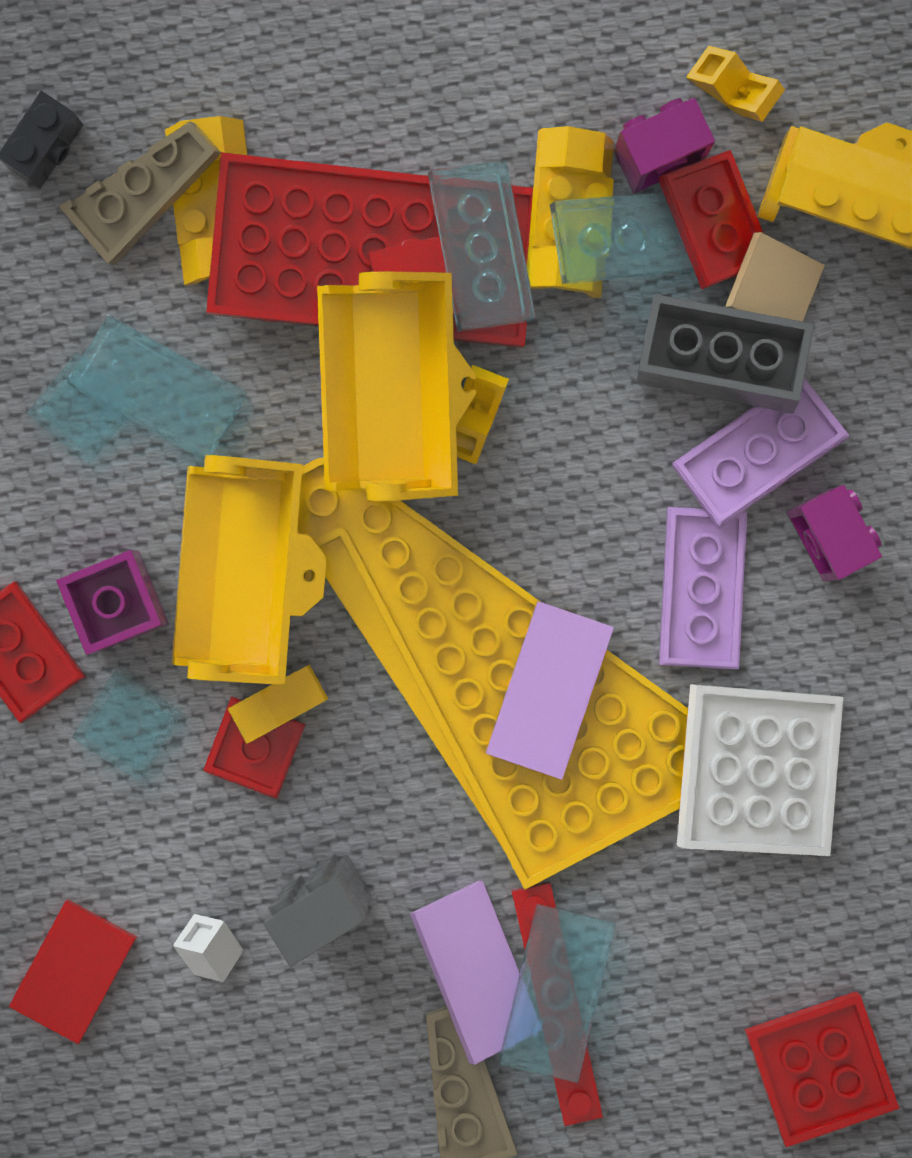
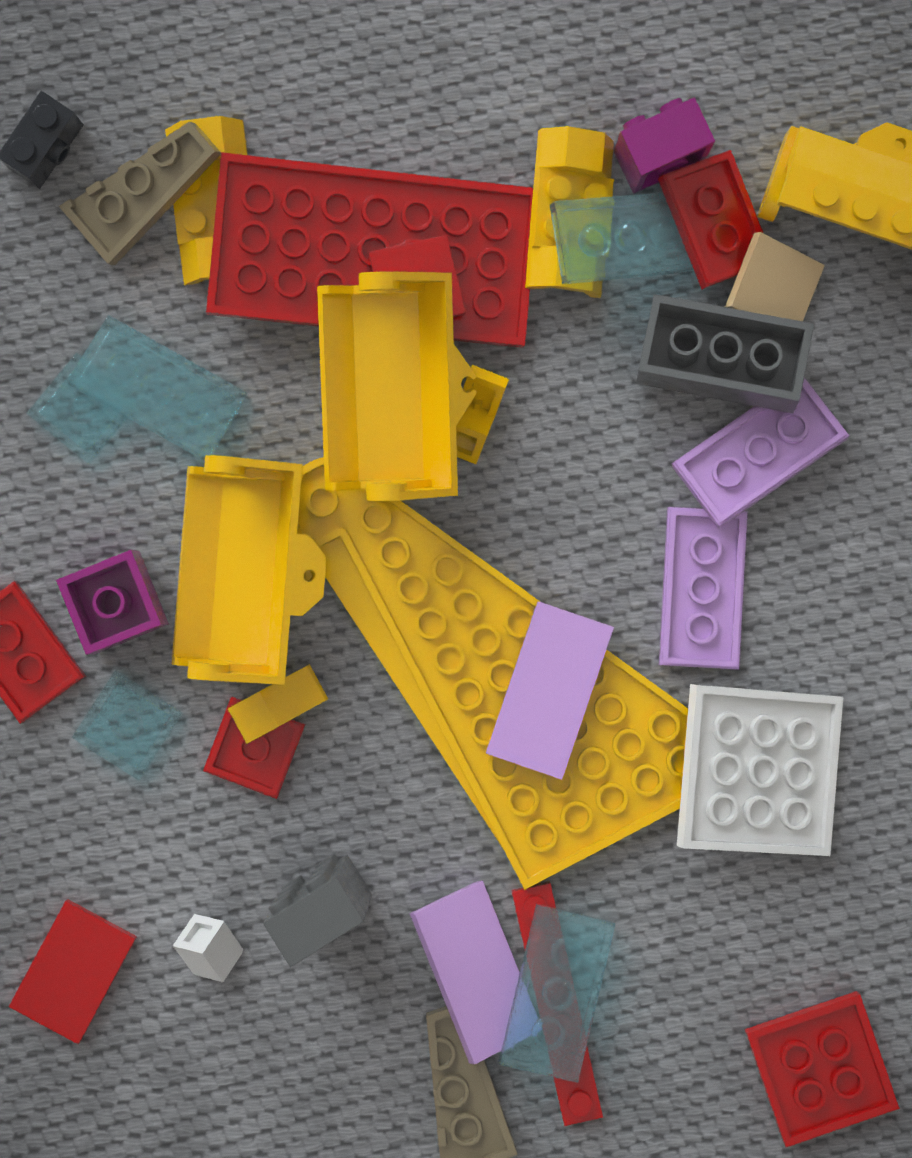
(482, 245): clear light blue tile -> none
(732, 84): yellow slope -> none
(835, 533): magenta brick -> none

